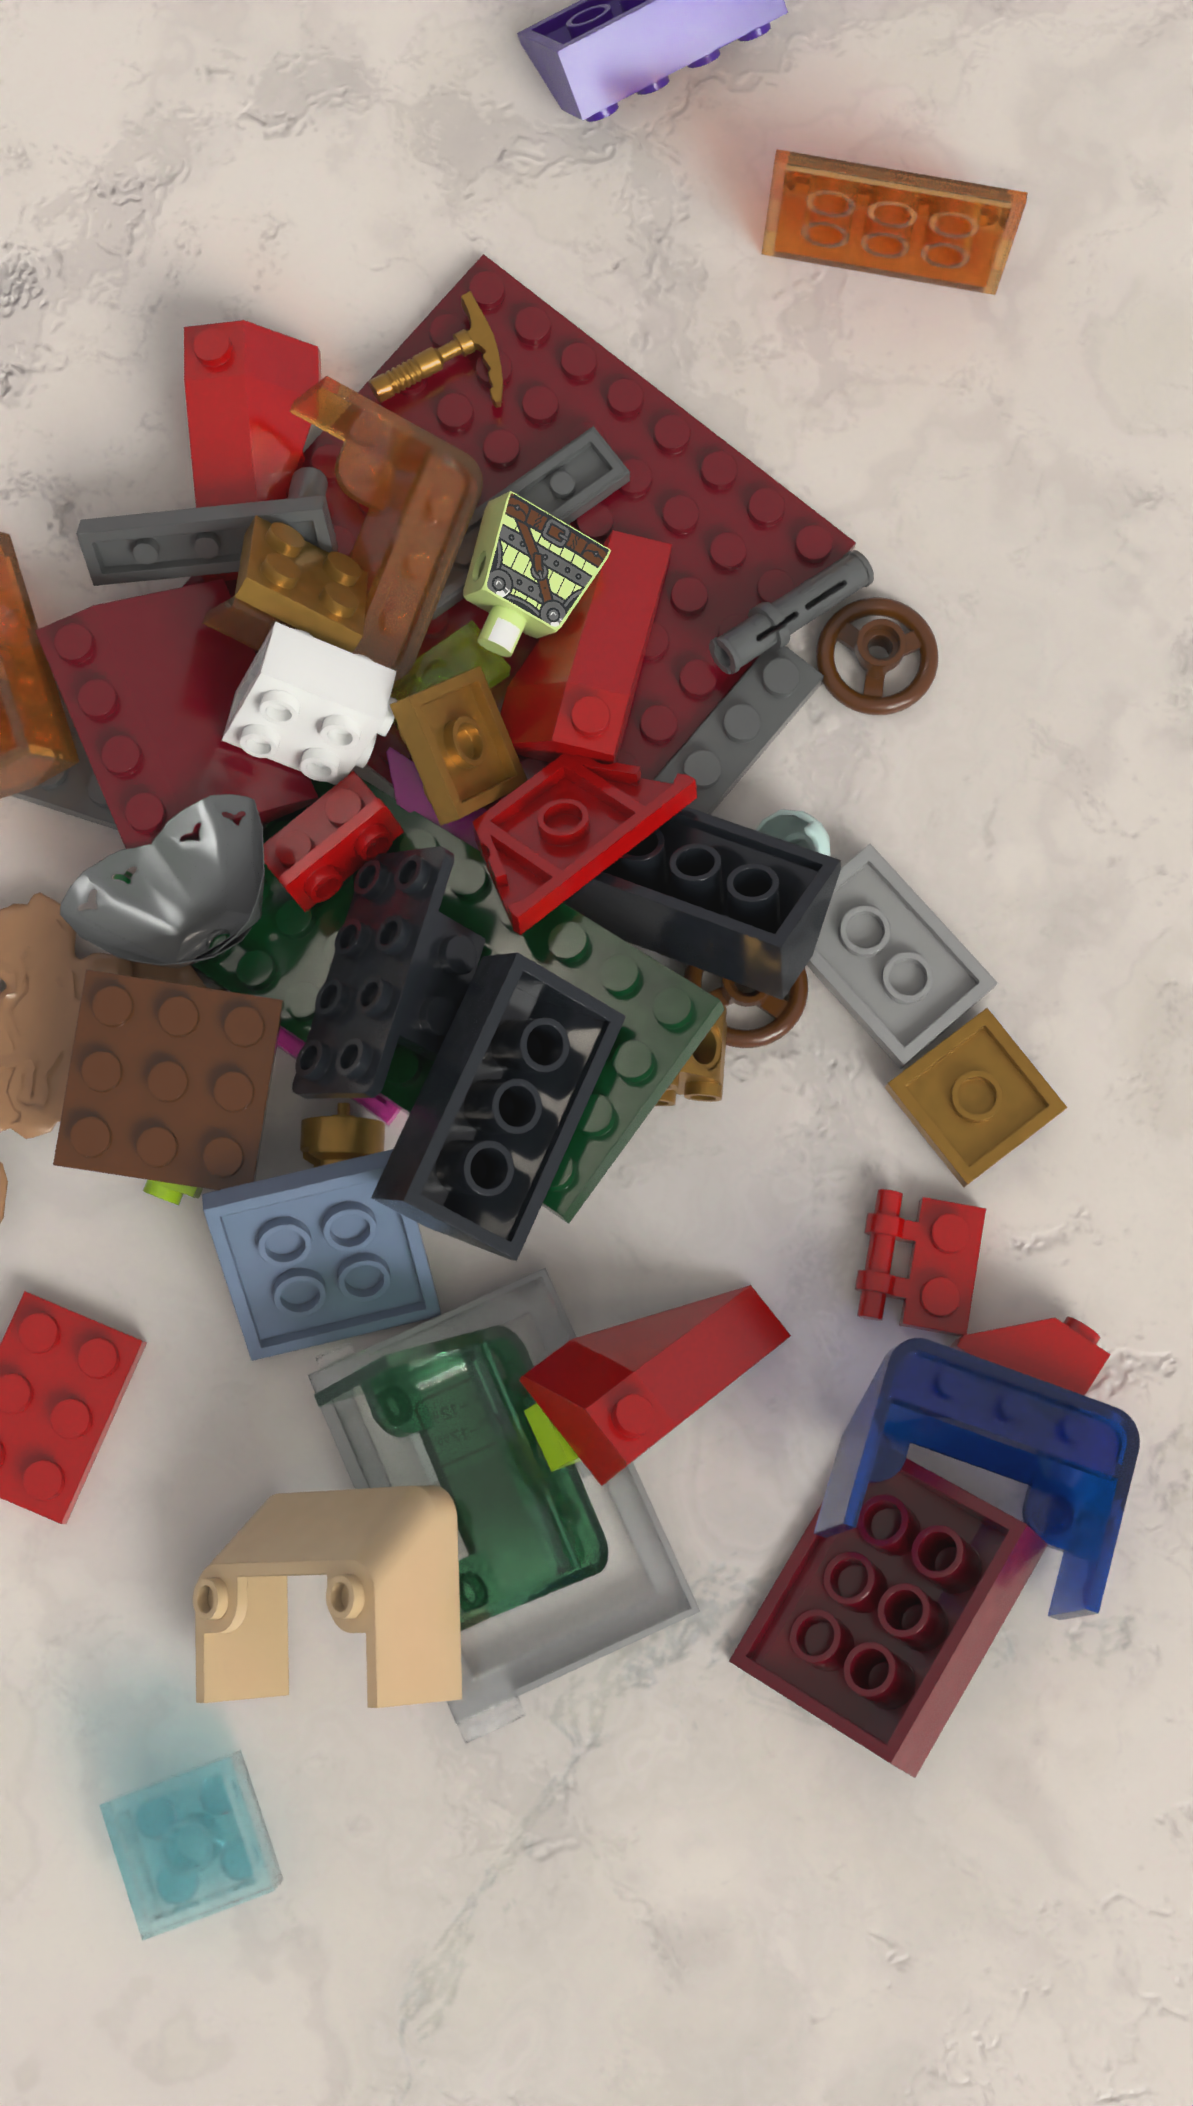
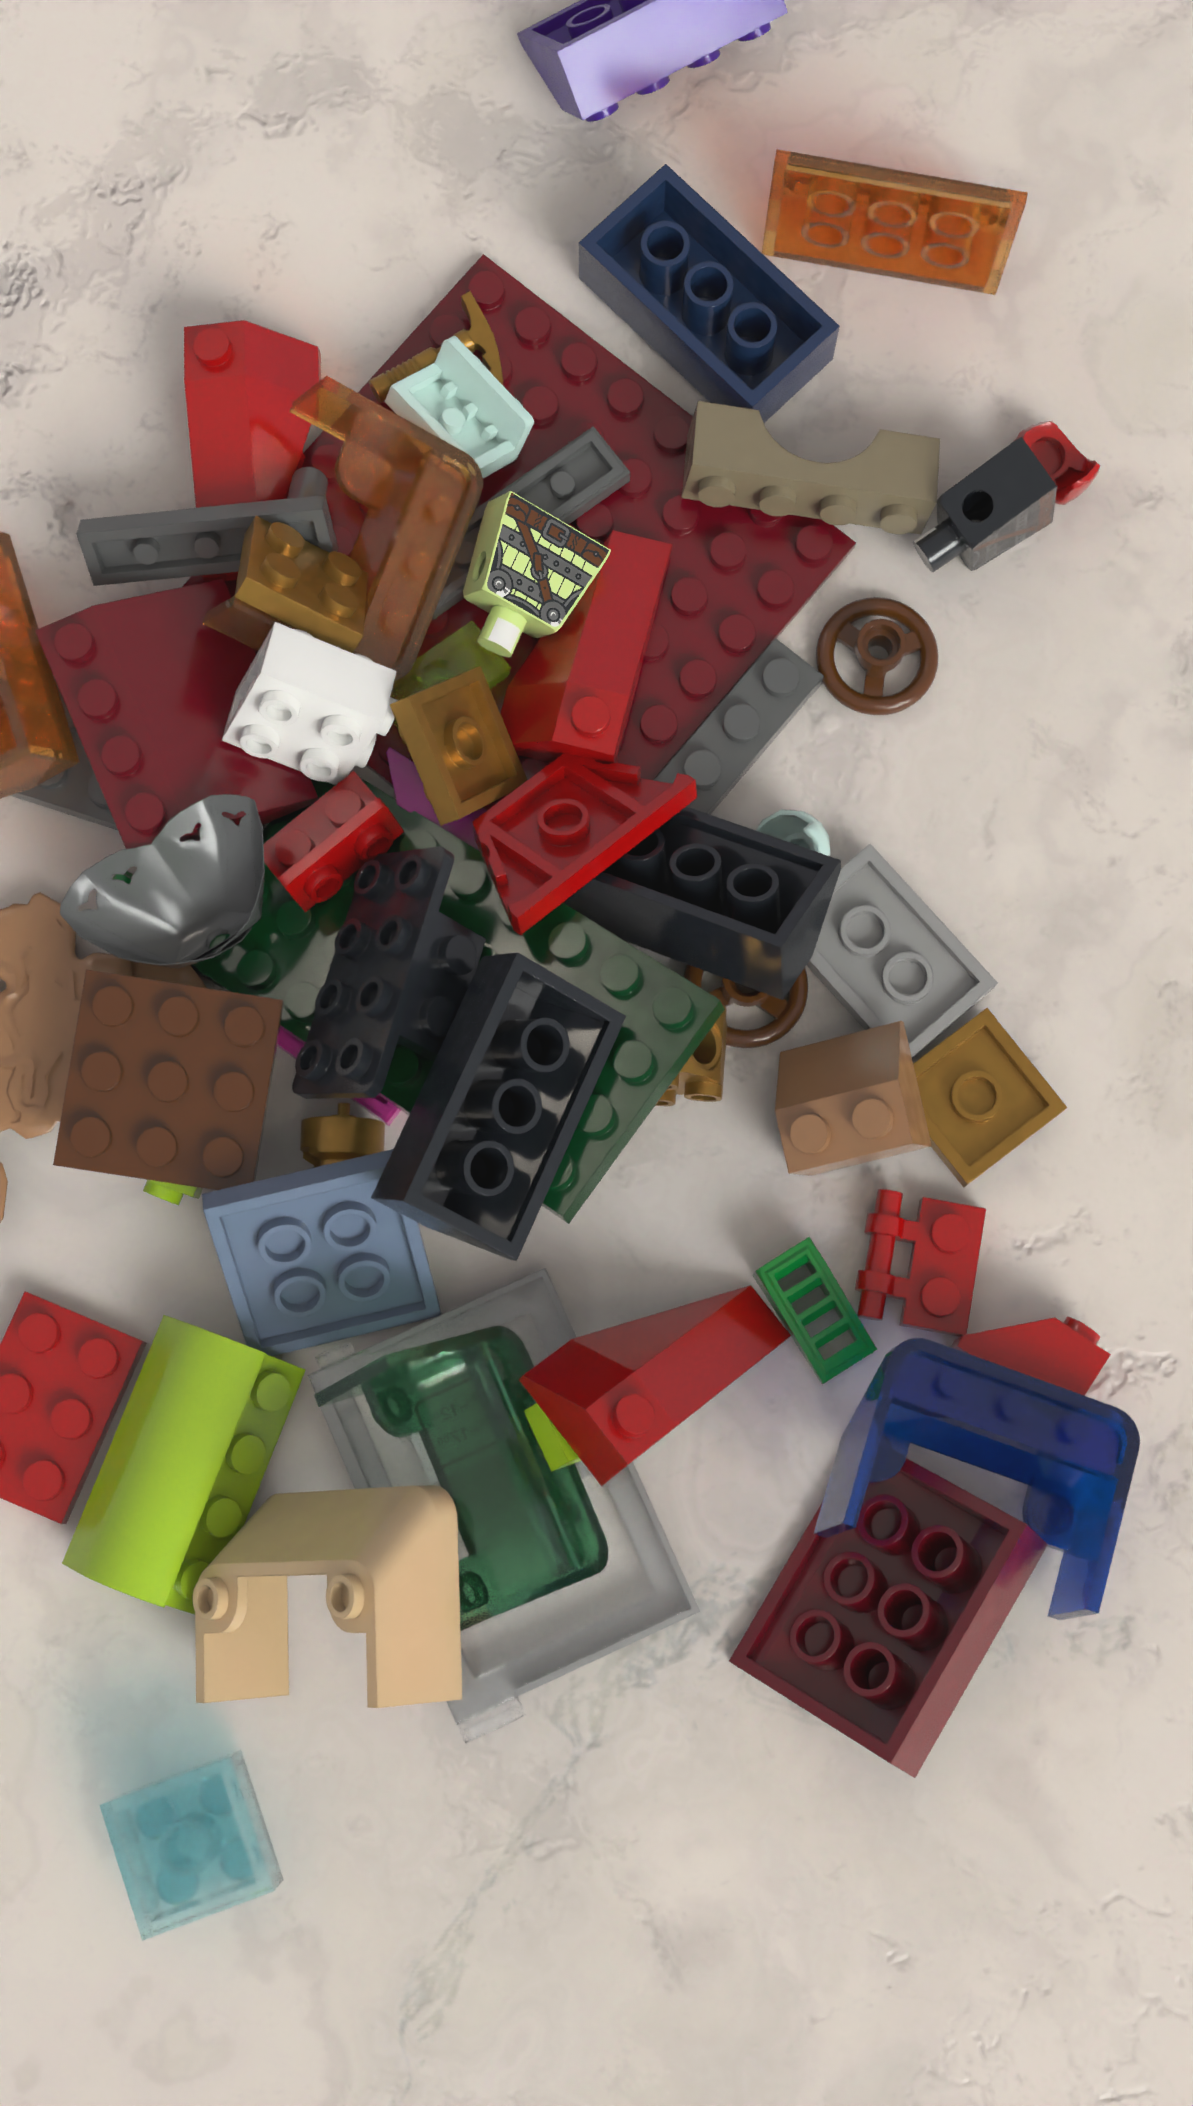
(182, 1464): none -> lime brick
(464, 407): none -> light aqua bracket
(706, 297): none -> dark blue brick
(741, 465): none -> dark tan arch
(773, 623): dark grey pin -> none
(822, 1277): none -> green slope
(849, 1101): none -> medium nougat slope
(1008, 497): none -> black torso
(1061, 460): none -> red hair

